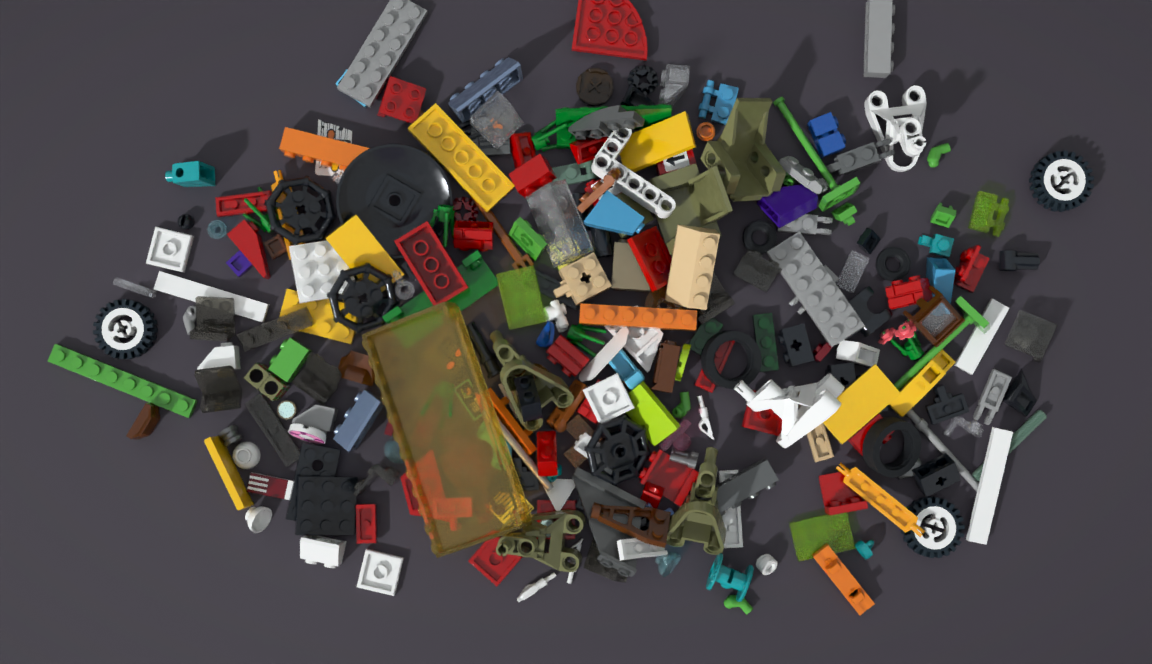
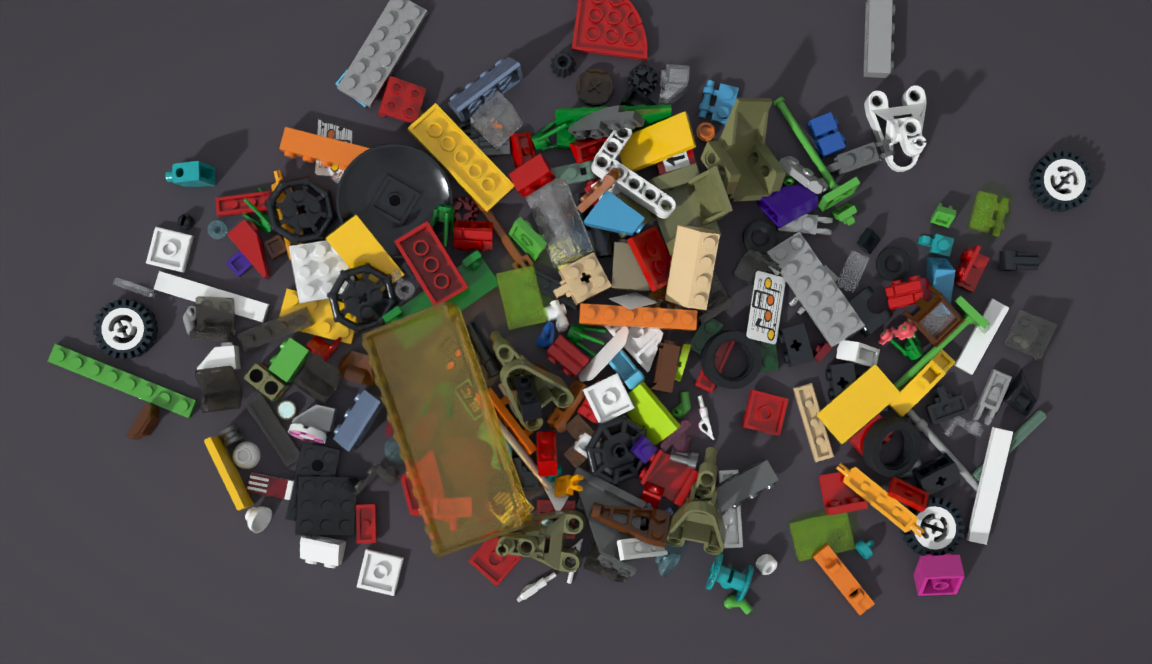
(320, 347): none -> red bracket
(563, 71): none -> black piece
(566, 484): none -> light orange plate
(633, 300): none -> white sticker
(643, 449): none -> dark purple plate
(766, 307): none -> sticker
(816, 400): white connector -> none
(908, 494): none -> red plate
(935, 154): bright green arm -> none
(938, 574): none -> dark pink brick

